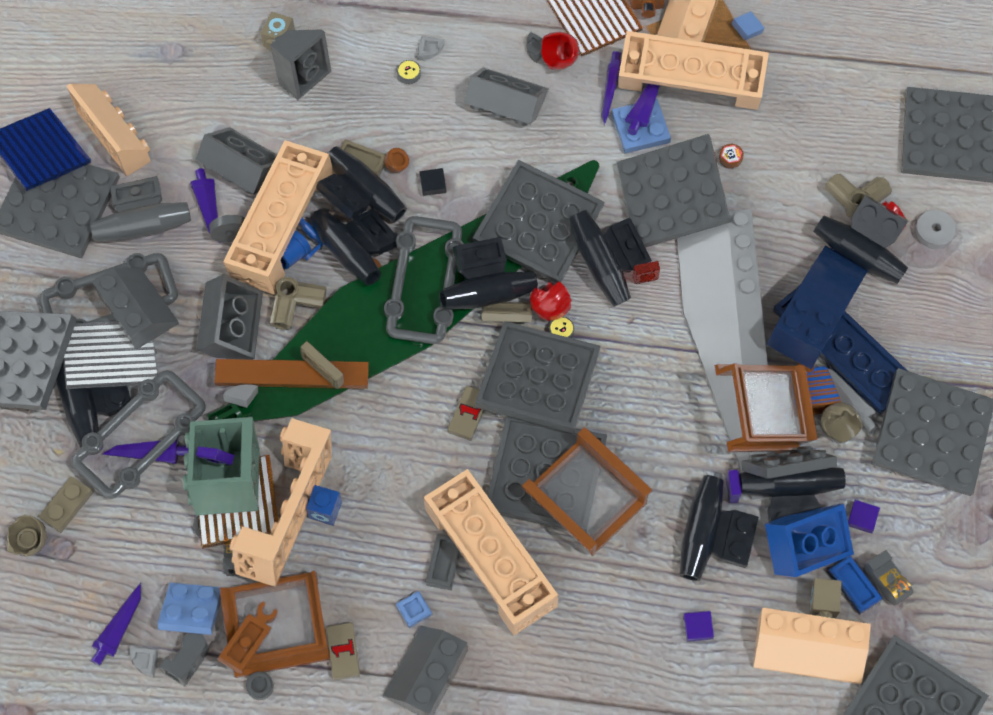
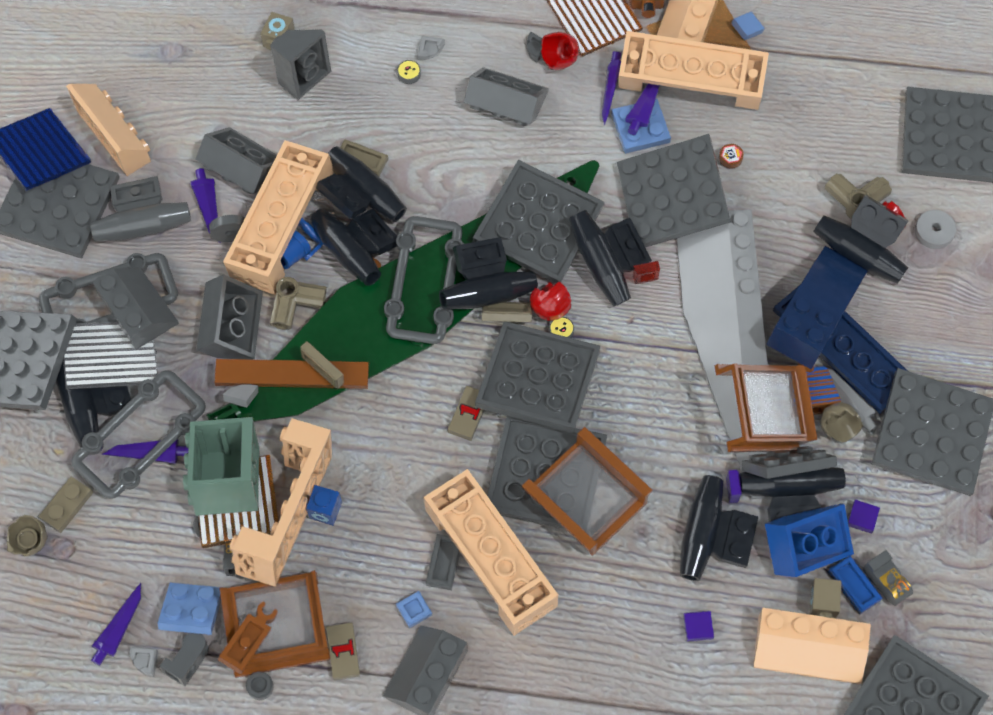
(215, 455): dark purple tile -> none
(396, 160): dark orange tile -> none
(432, 182): black tile -> none

